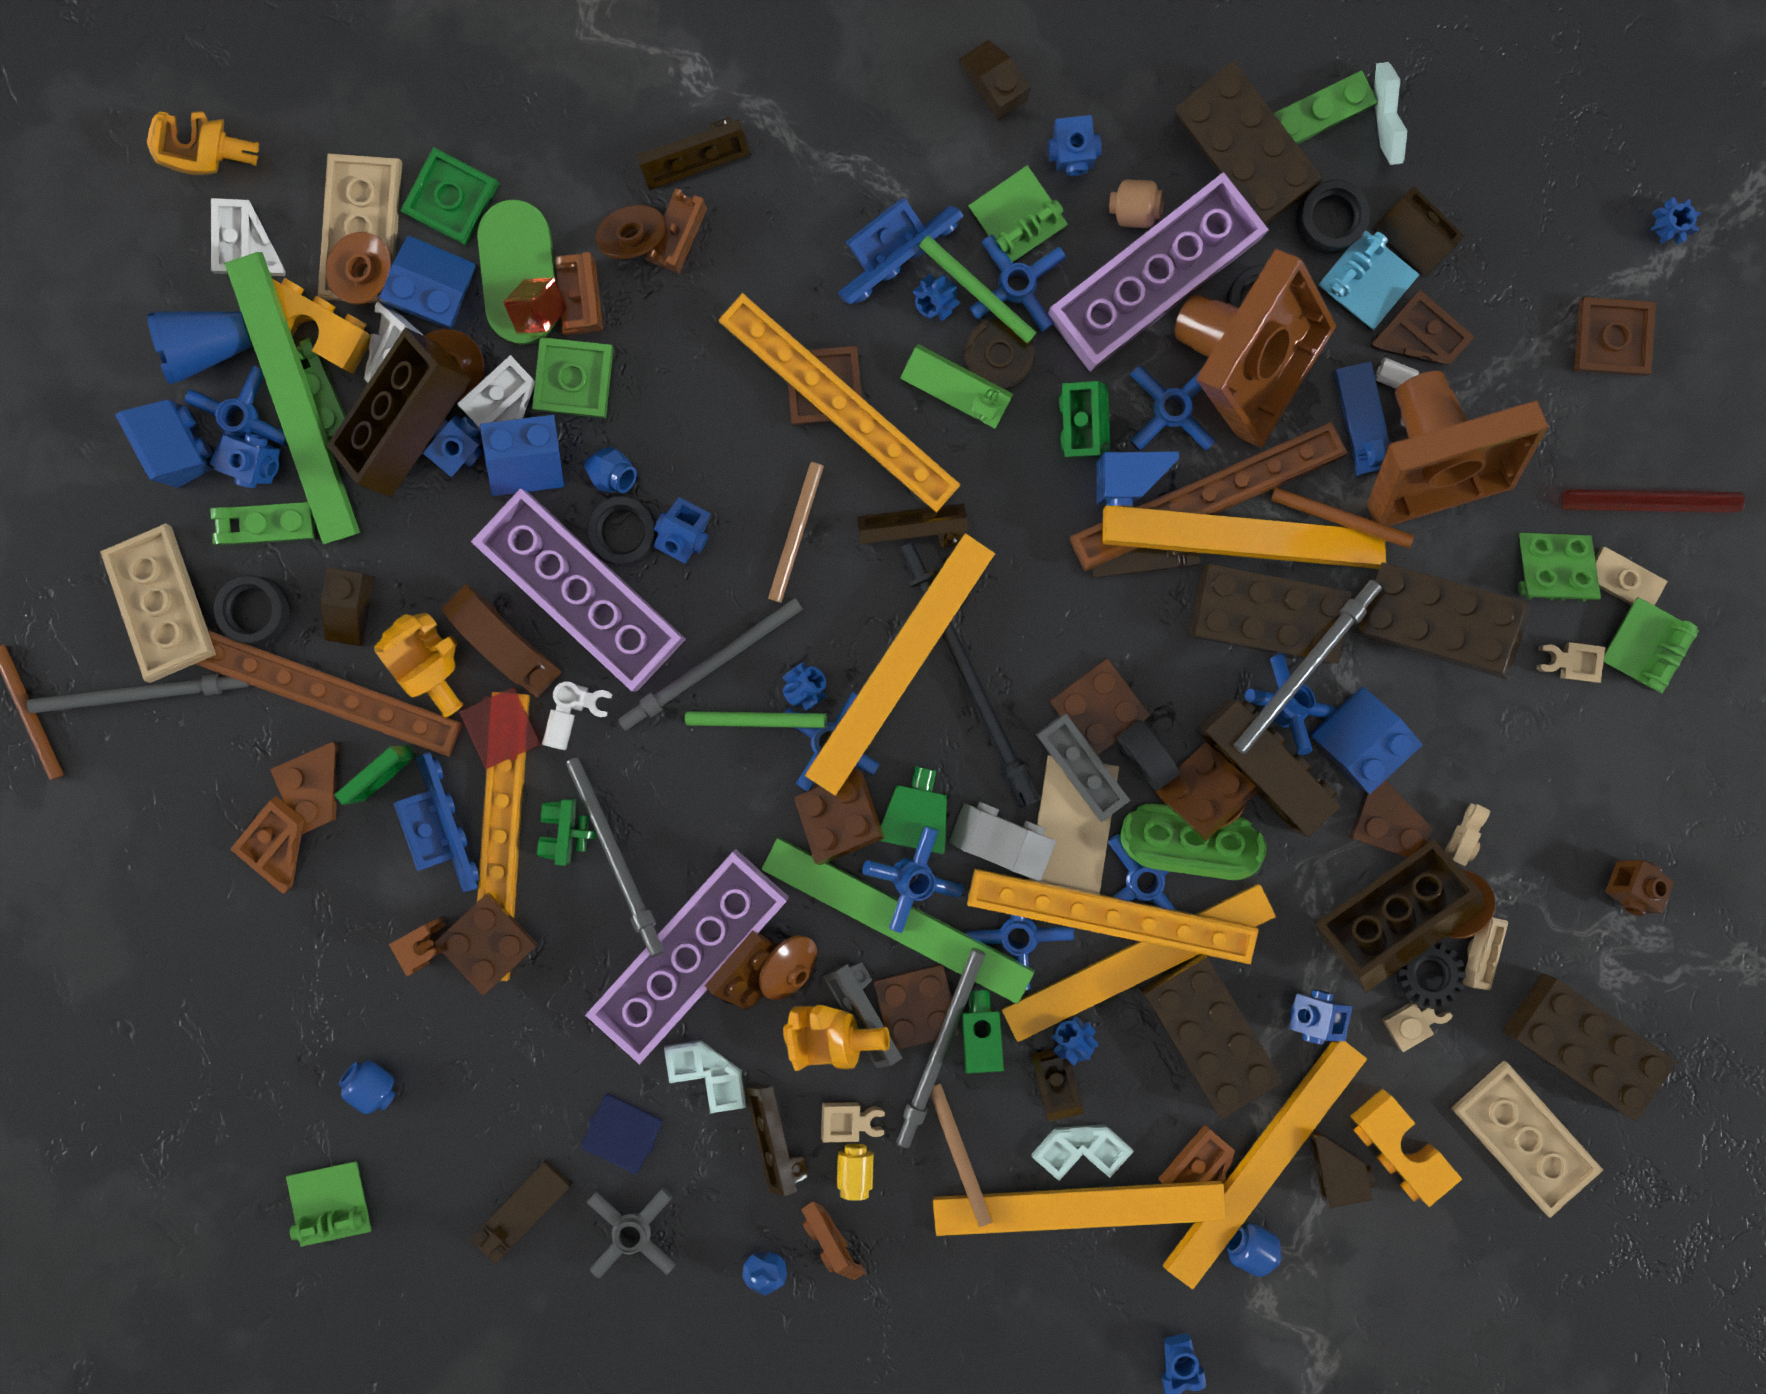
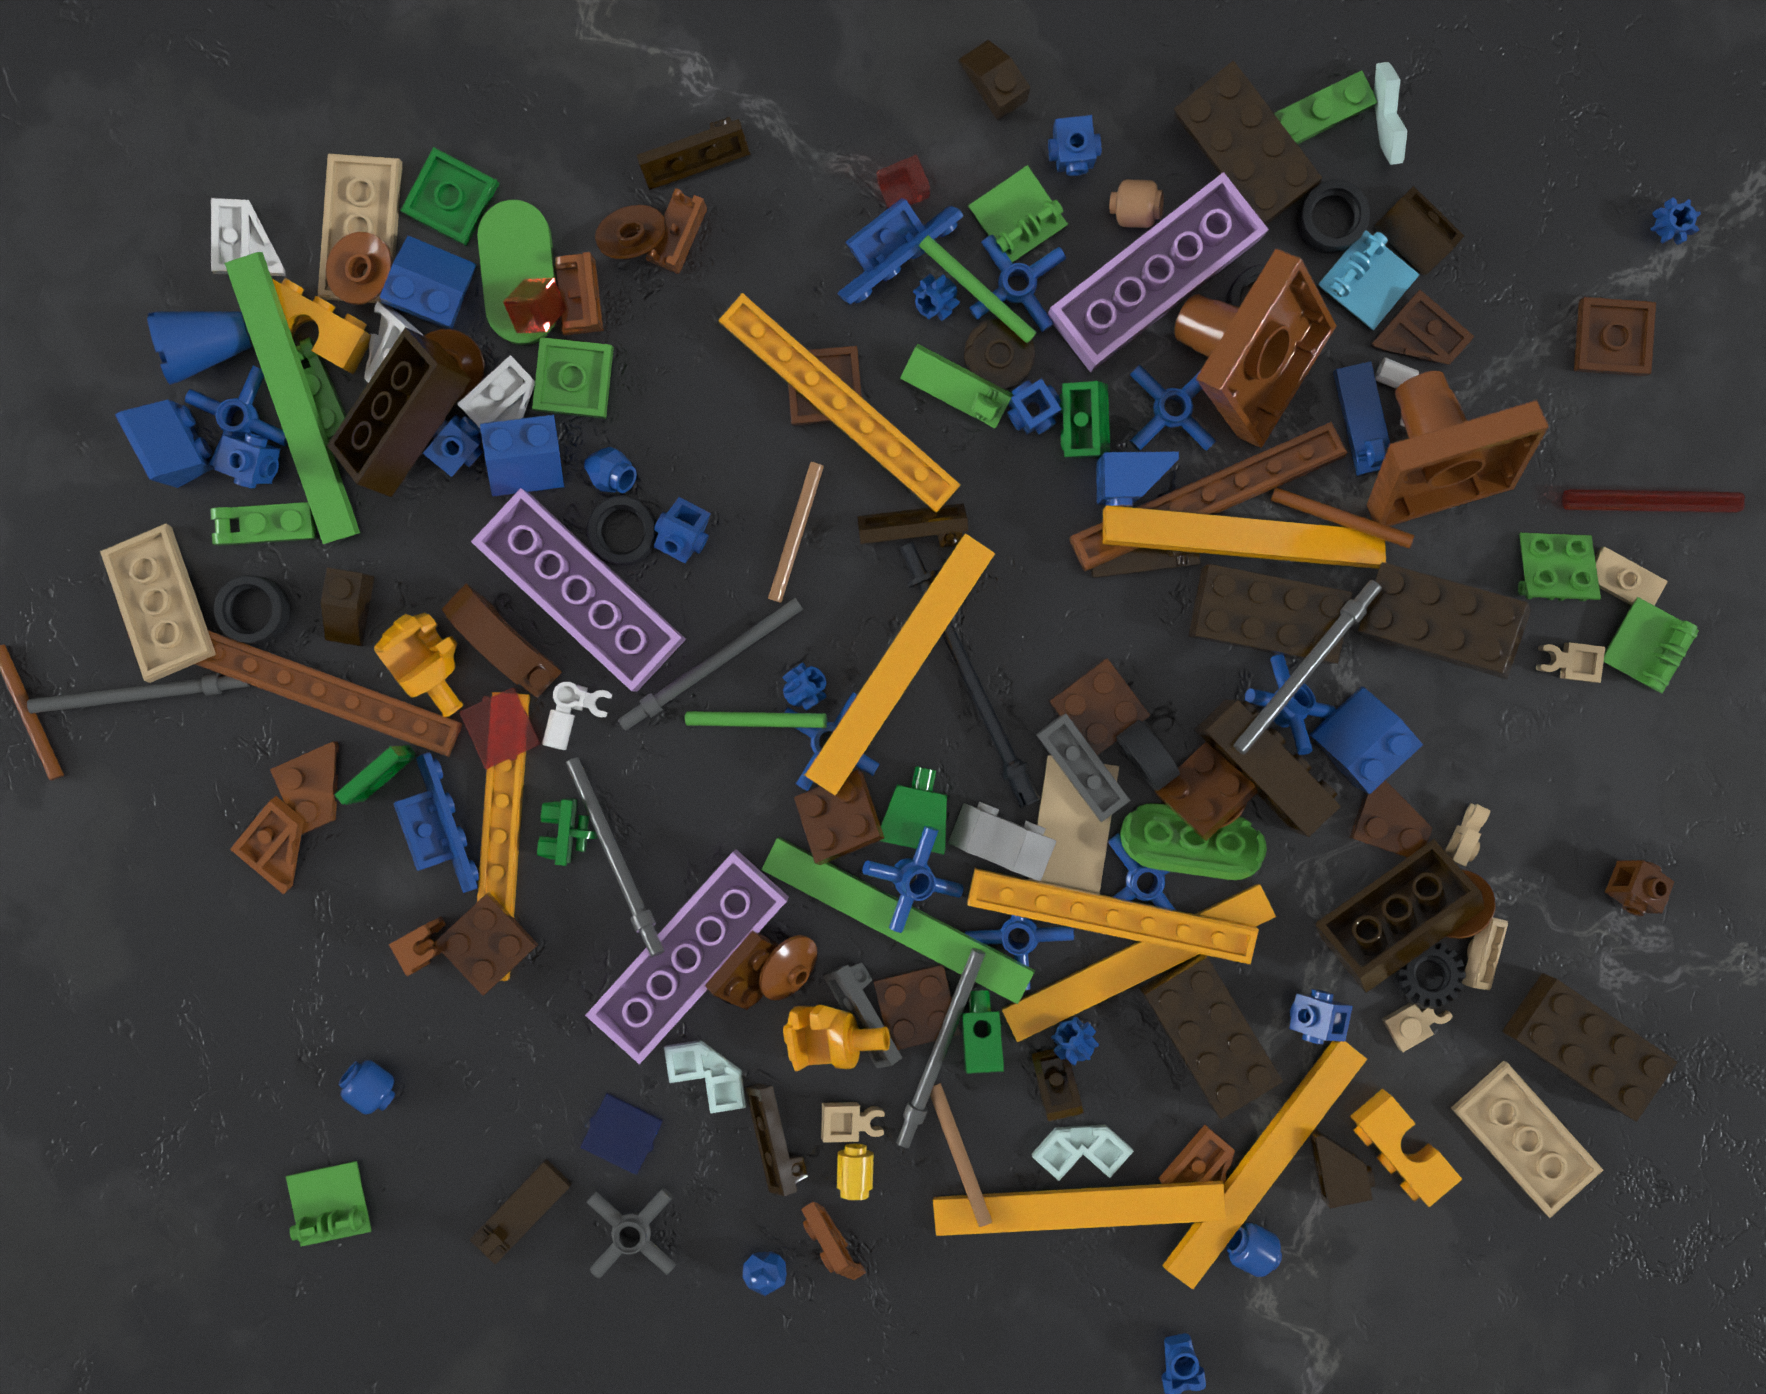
(205, 149): light orange piece -> none
(904, 181): none -> clear red panel
(1040, 395): none -> blue brick

